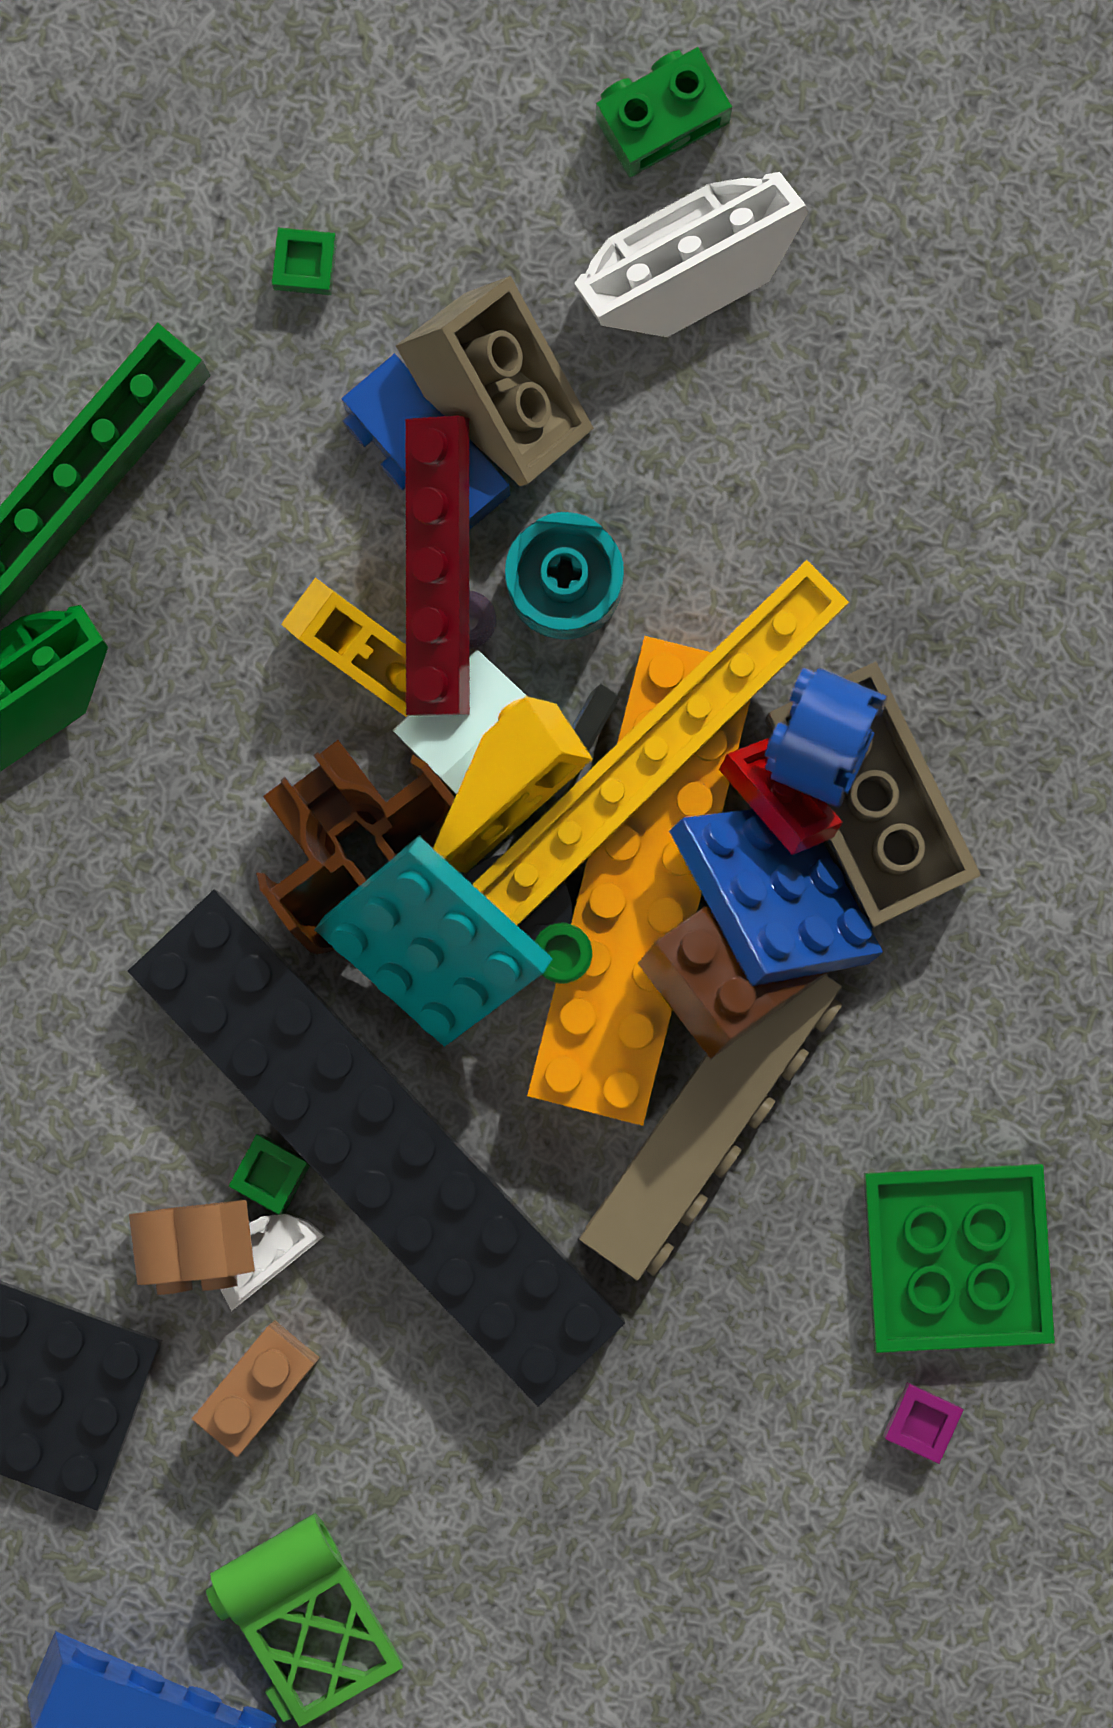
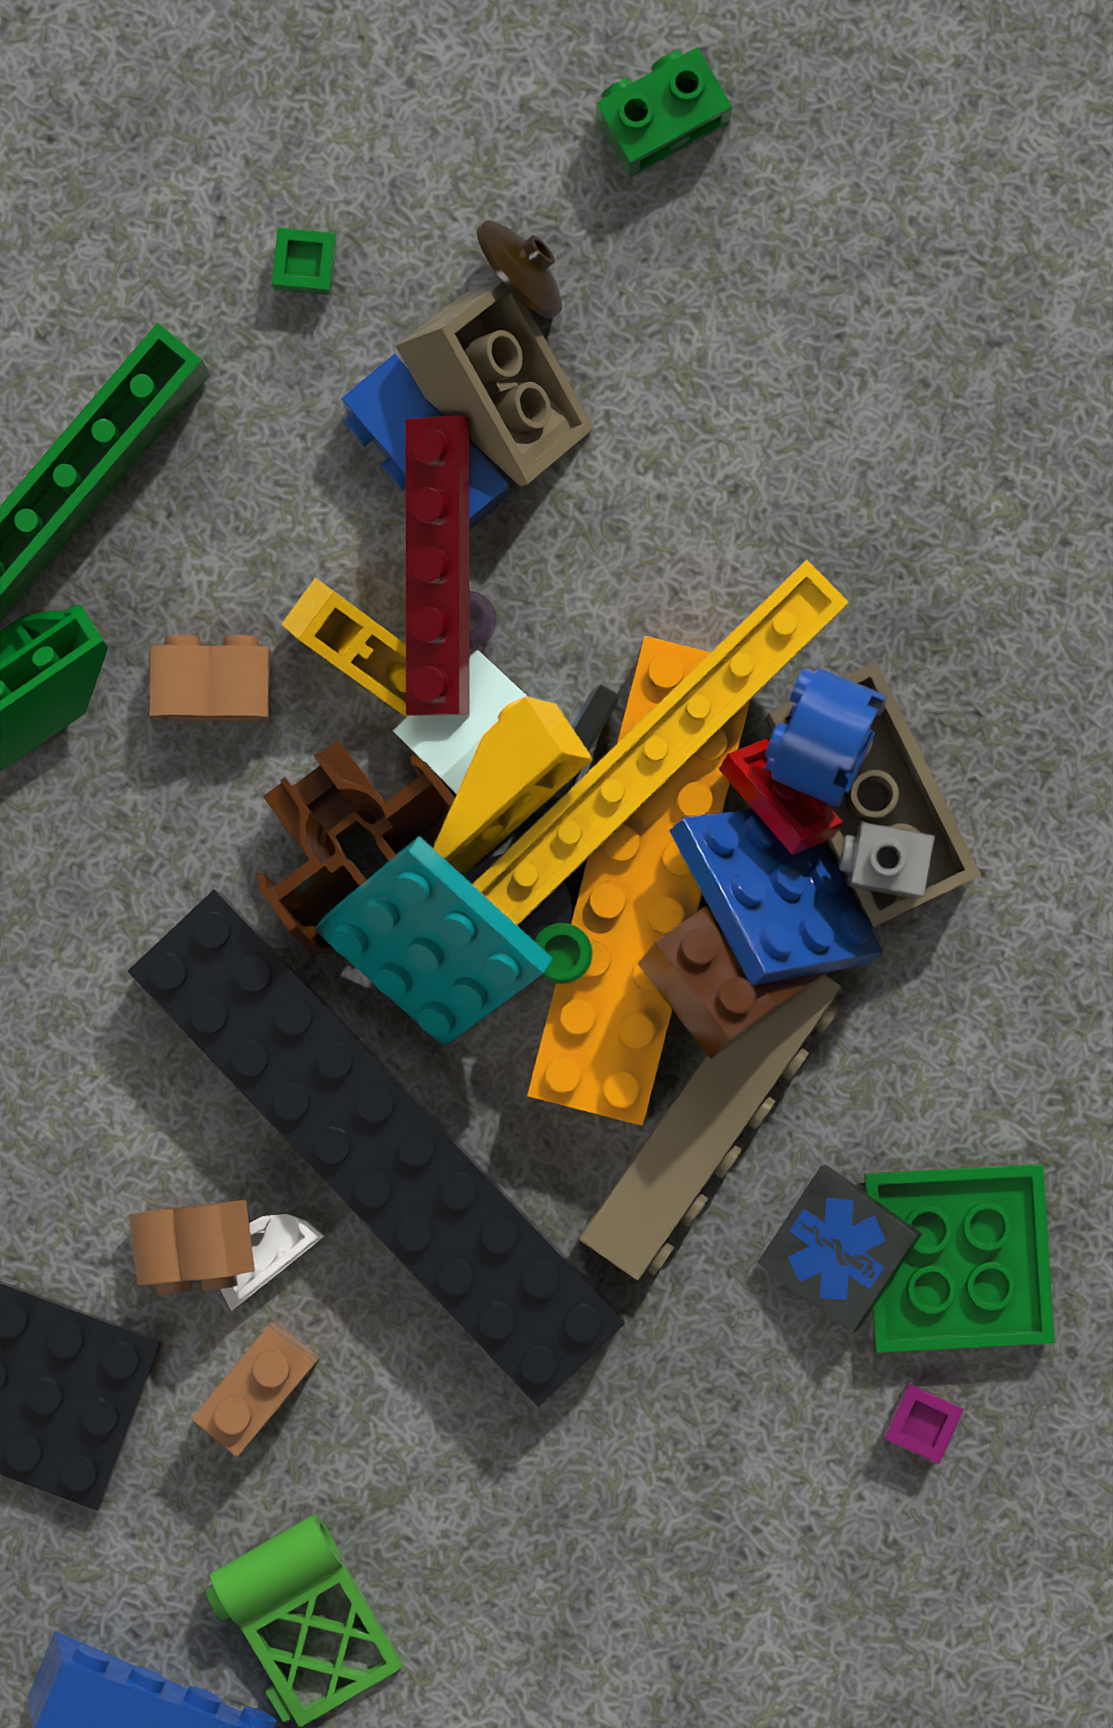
(210, 681): none -> medium nougat brick
(269, 1174): green plate -> none
(522, 267): none -> dark brown dish
(540, 552): teal brick -> none
(693, 255): white wedge -> none
(839, 1248): none -> pearl dark grey tile
(887, 860): none -> light grey brick

